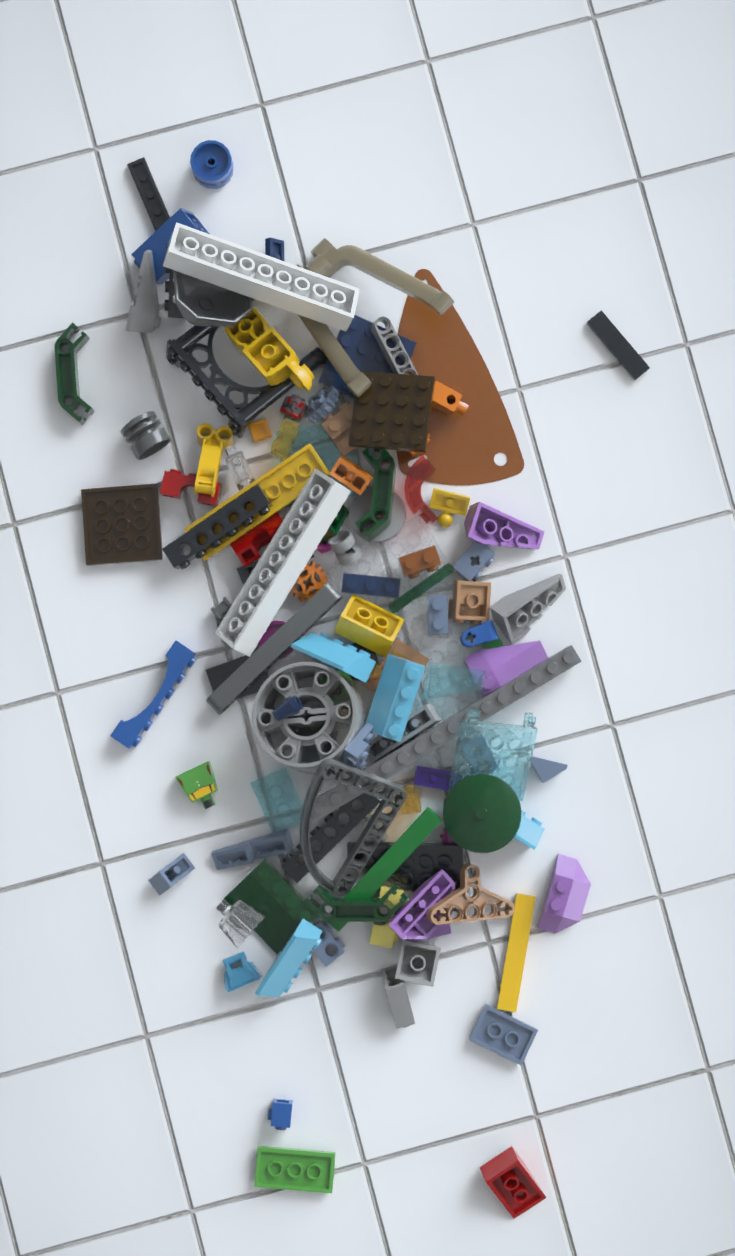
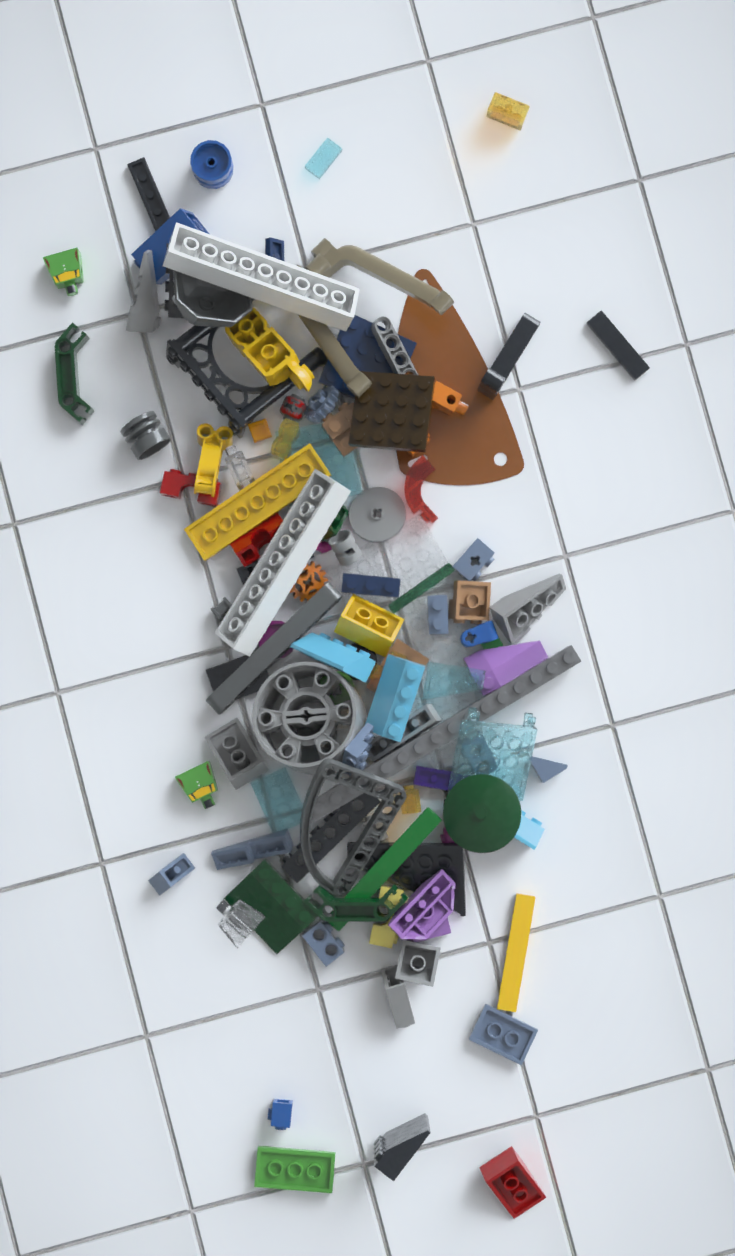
(66, 269): none -> bright green torso
(122, 524): dark brown plate -> none
(129, 731): blue arch -> none
(174, 550): black brick -> none
(236, 753): none -> light grey slope
(240, 975): dark azure piece -> none
(289, 707): dark blue cone -> none
(289, 960): medium azure slope -> none
(323, 158): none -> clear light blue tile
(351, 475): orange brick -> none
(381, 494): dark green piece -> none
(399, 1145): none -> black slope
(419, 561): dark orange brick -> none
(449, 503): yellow plate -> none
(459, 900): medium nougat beam -> none
(496, 528): medium lavender wedge -> none
(508, 111): none -> clear yellow brick
(508, 357): none -> black beam
(564, 896): medium lavender wedge -> none

